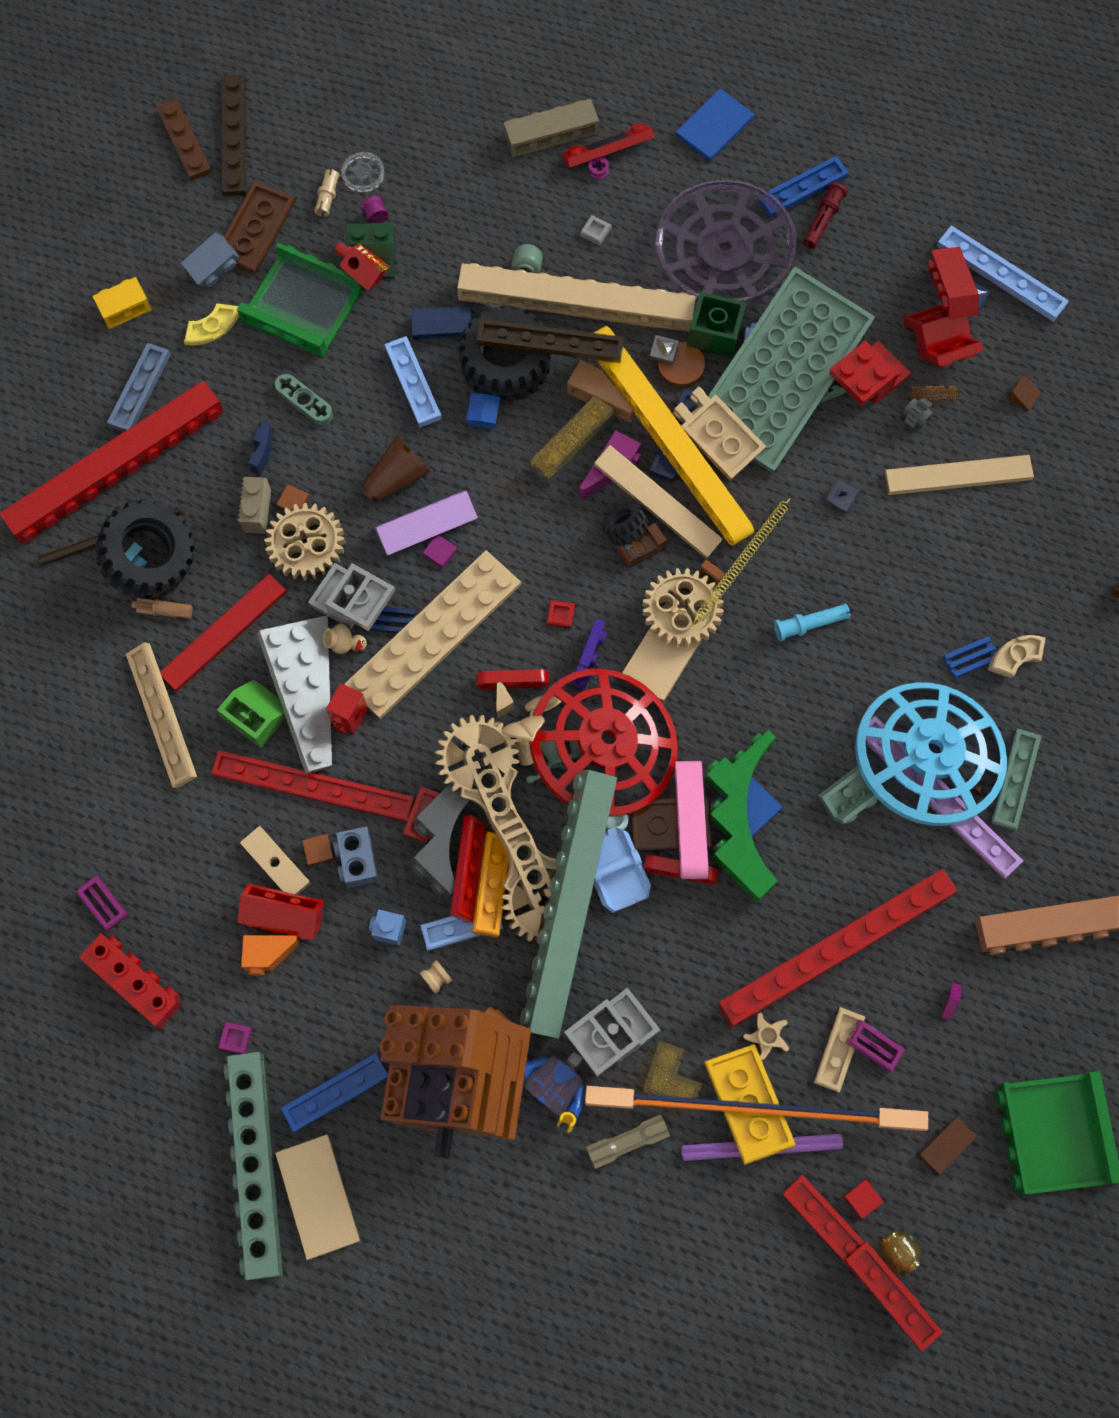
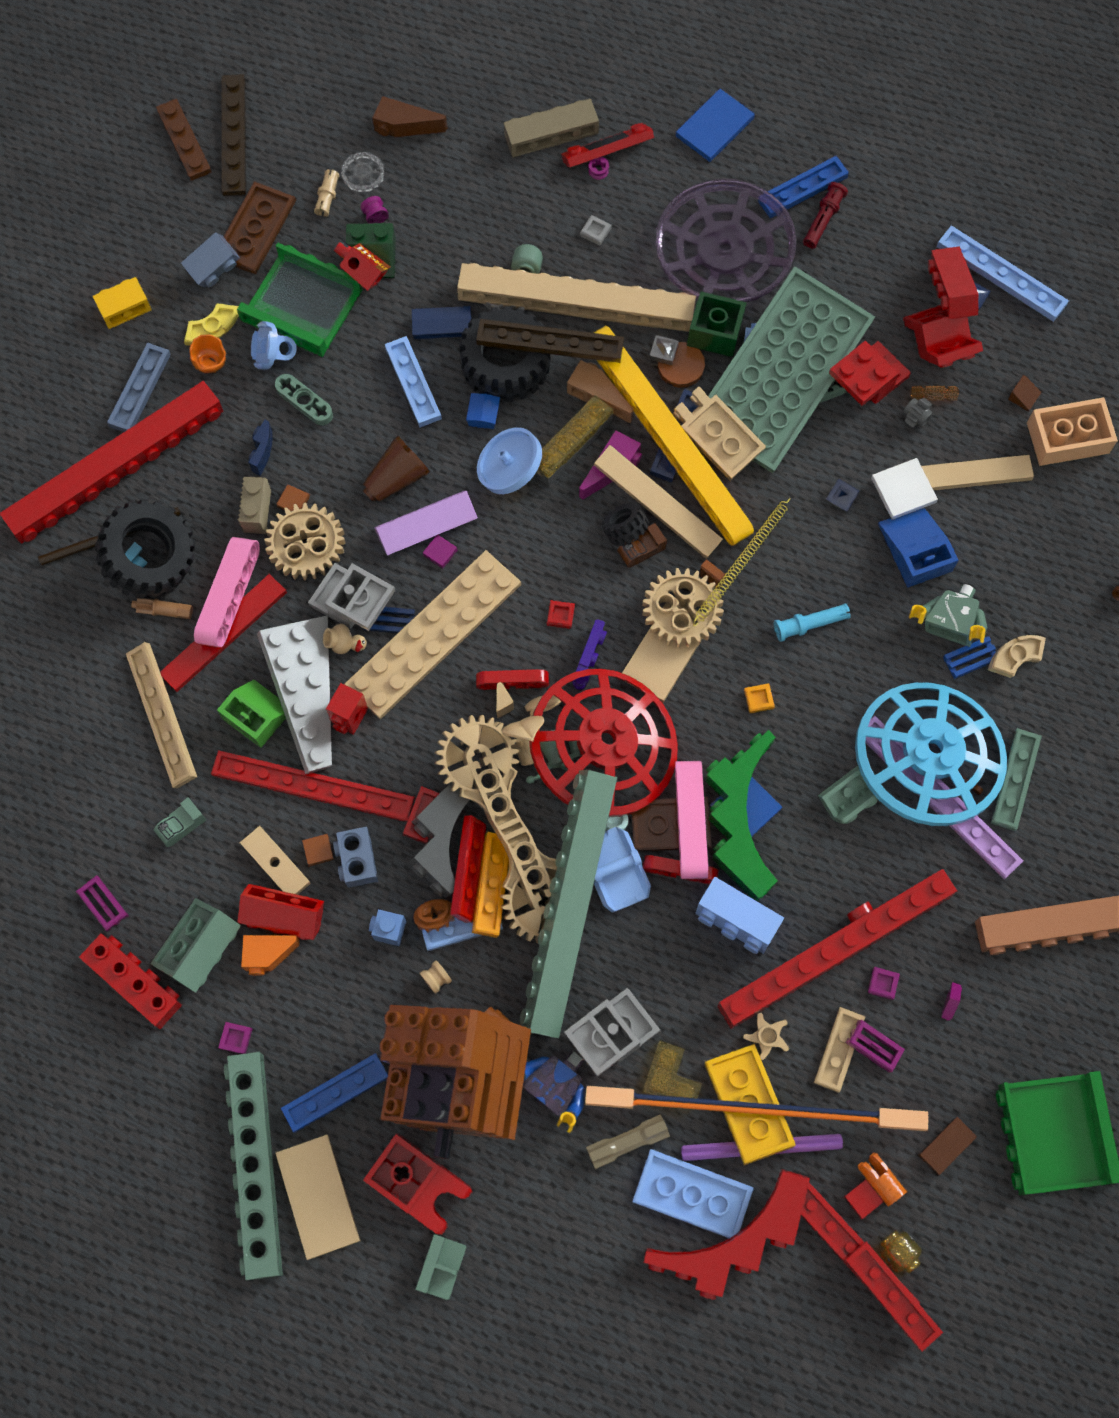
(179, 823): none -> sand green leg
(196, 945): none -> sand green slope
(207, 347): none -> orange hair
(226, 592): none -> bright pink beam
(266, 345): none -> light blue tile
(403, 119): none -> reddish brown slope
(419, 1191): none -> red brick
(424, 914): none -> dark orange gear
(441, 1267): none -> sand green panel
(509, 460): none -> light blue piece
(692, 1194): none -> light blue tile
(711, 1265): none -> red arch
(738, 916): none -> light blue brick
(759, 698): none -> light orange tile
(860, 912): none -> red tile
(883, 983): none -> magenta tile
(887, 1184): none -> orange hinge
(904, 488): none -> white tile
(918, 547): none -> blue slope
(953, 616): none -> sand green torso
(1071, 431): none -> light nougat brick

